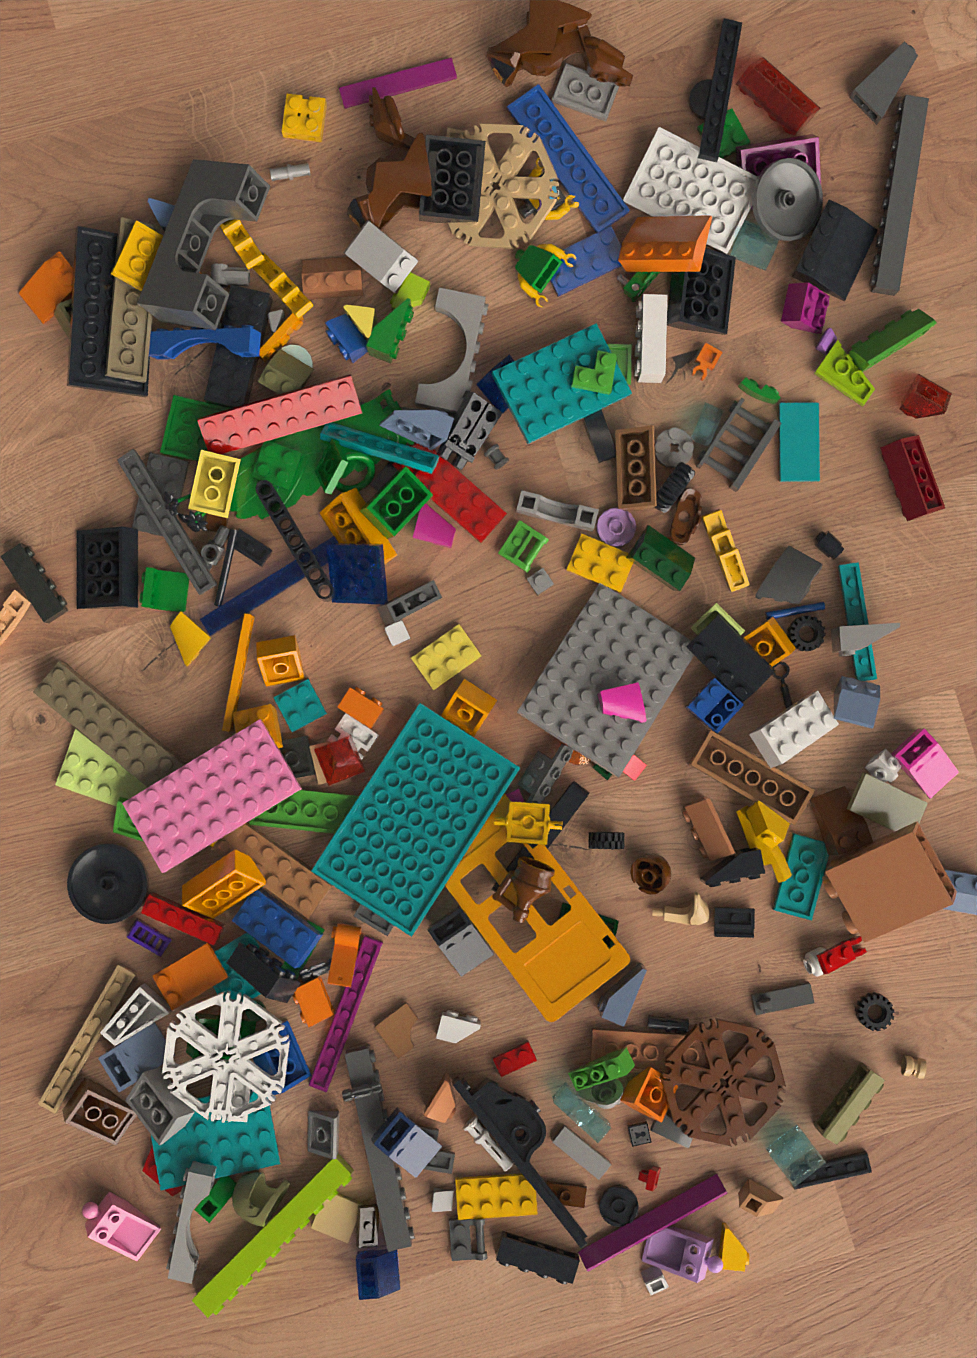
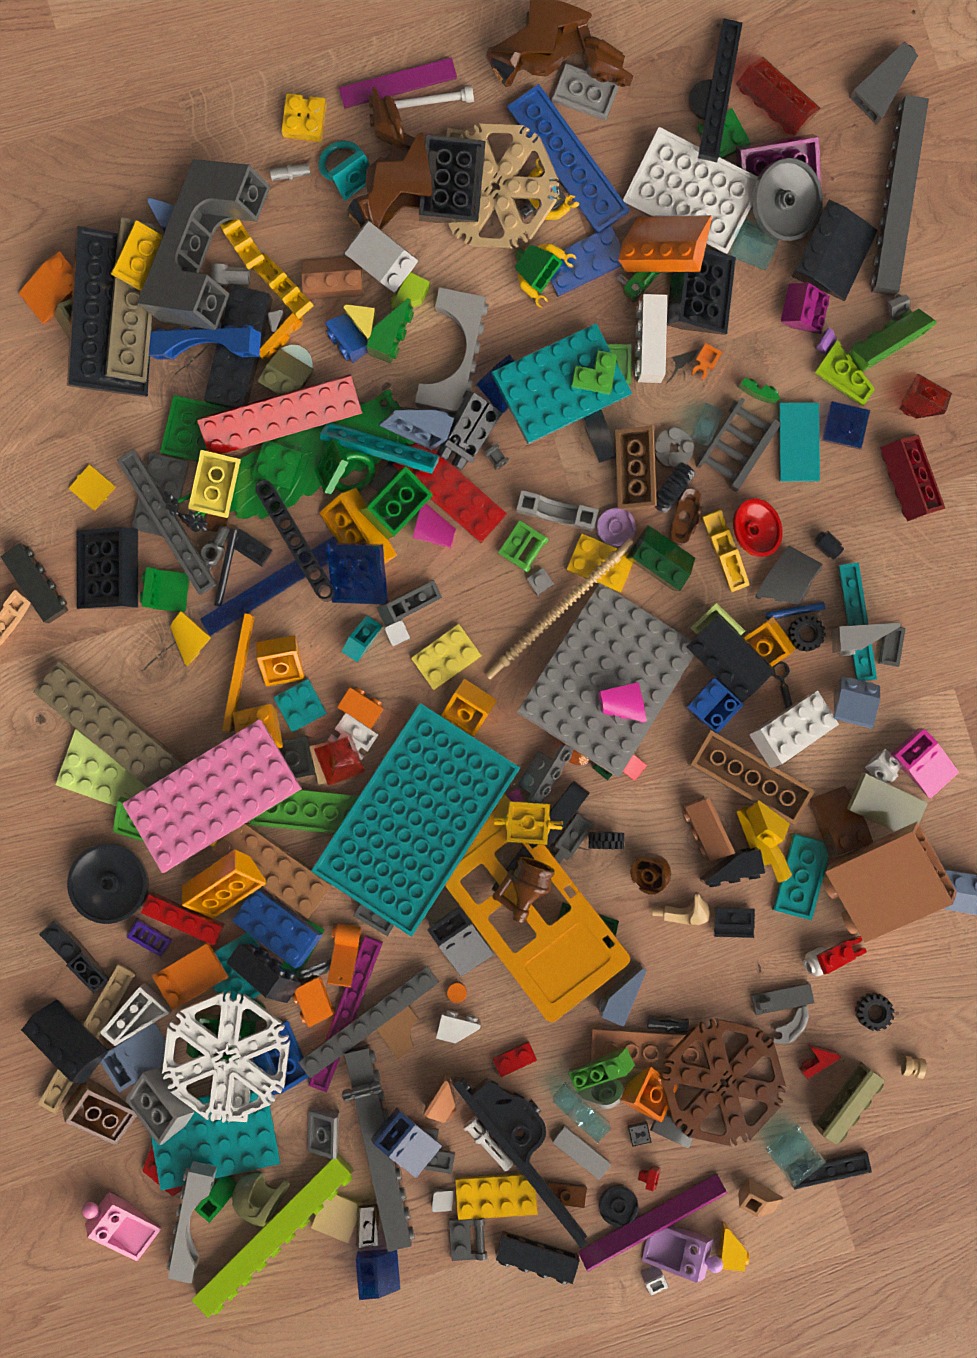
(65, 1041): none -> black slope
(75, 956): none -> black slope
(92, 487): none -> yellow piece
(350, 174): none -> teal tile
(361, 638): none -> teal slope
(368, 1022): none -> dark grey plate
(457, 992): none -> orange tile
(464, 95): none -> white piece
(572, 838): none -> dark grey hinge
(614, 557): none -> tan hose
(757, 527): none -> red dish
(794, 1028): none -> light grey piece
(823, 1059): none -> red slope
(846, 425): none -> clear blue plate
(892, 648): none -> dark grey tile
(898, 306): none -> light grey tile

